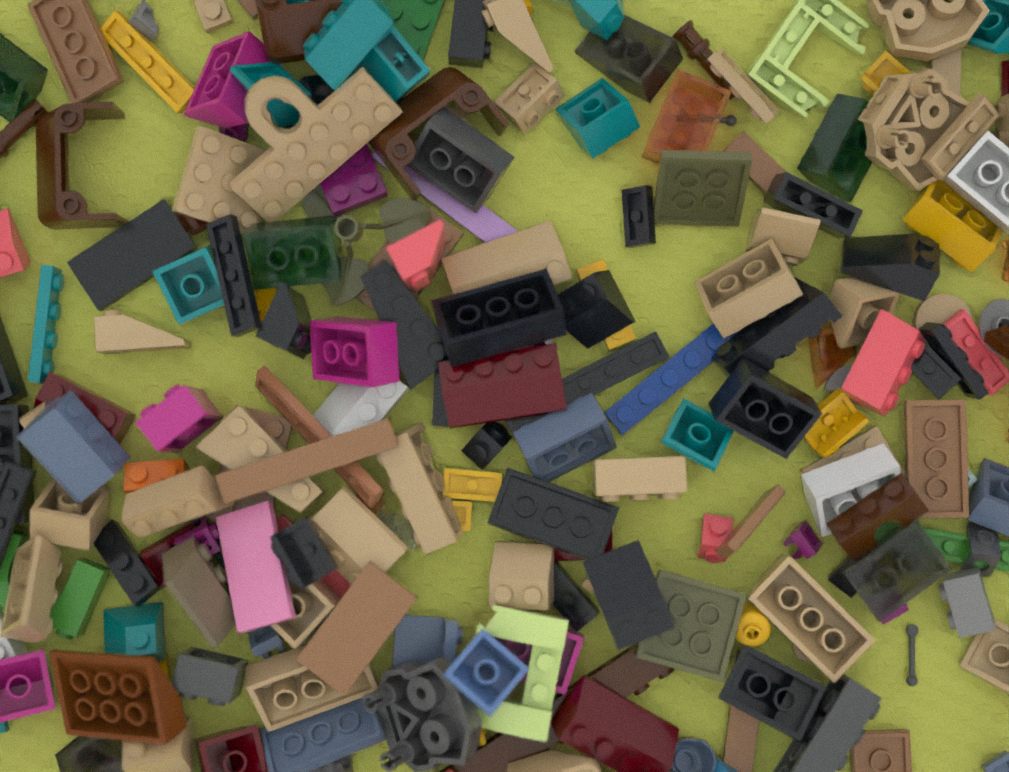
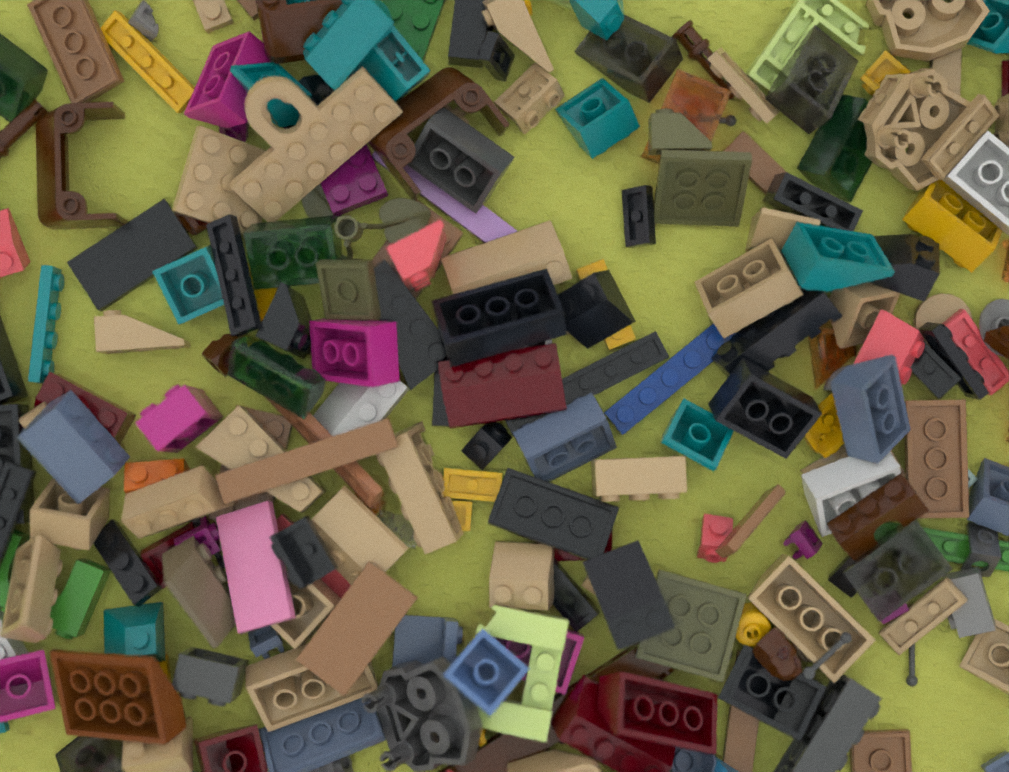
(218, 353): none -> reddish brown rock
(275, 375): none -> clear green slope
(348, 289): none -> olive tile
(496, 55): none -> black plate
(659, 711): none -> dark red slope
(674, 132): none -> olive slope
(778, 656): none -> reddish brown rock
(809, 672): none -> dark grey hinge
(812, 81): none -> clear smoke slope
(834, 257): none -> teal slope
(871, 408): none -> sand blue slope
(923, 615): none -> tan tile

